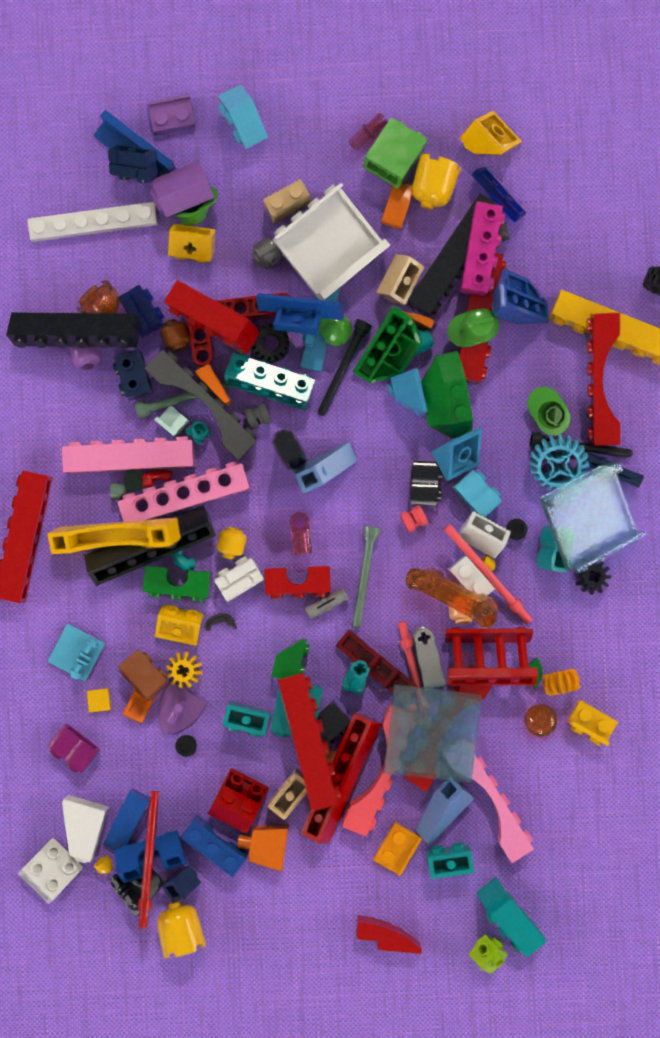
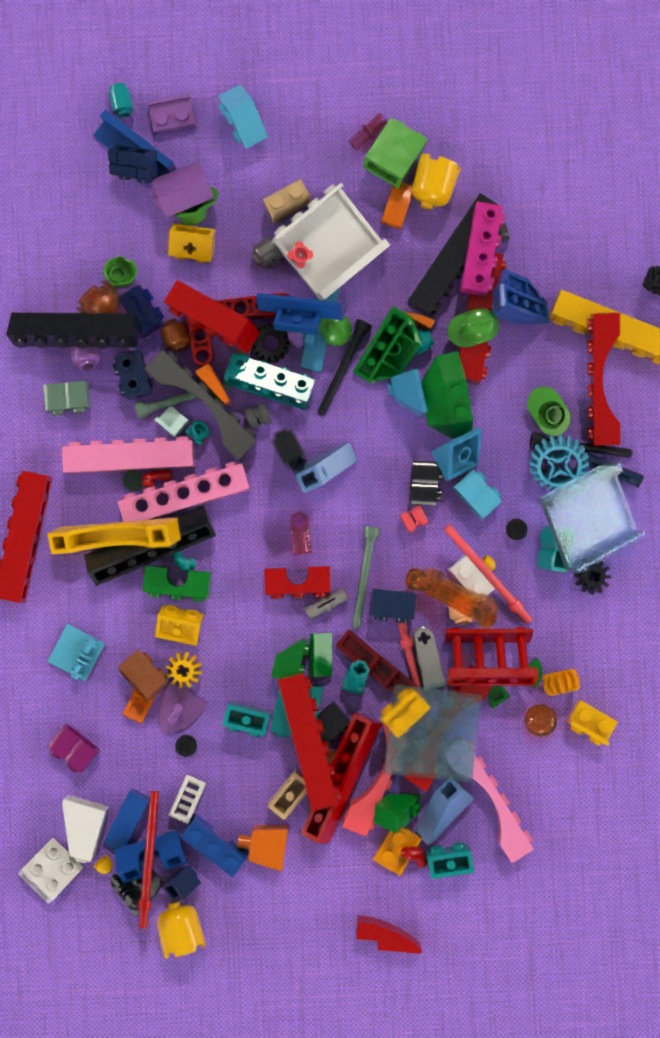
(67, 397): none -> sand green brick
(92, 221): white plate -> none
(99, 700): yellow tile -> none
(117, 491): sand green hinge -> none
(120, 100): none -> teal brick
(120, 272): none -> bright green hair
(173, 813): none -> white slope
(219, 618): clear smoke piece -> none
(231, 542): yellow head -> none
(238, 800): red slope -> none
(239, 579): white brick -> none
(306, 254): none -> coral plate
(320, 654): none -> green tile
(393, 604): none -> dark blue brick
(397, 810): none -> green slope
(400, 279): tan brick -> none
(404, 711): none -> yellow bracket
(416, 854): none -> red arm
(484, 534): white brick -> none
(488, 953): lime brick -> none
(489, 136): yellow slope -> none
(497, 696): none -> green tile
(499, 194): clear blue tile -> none
(511, 919): teal wedge -> none

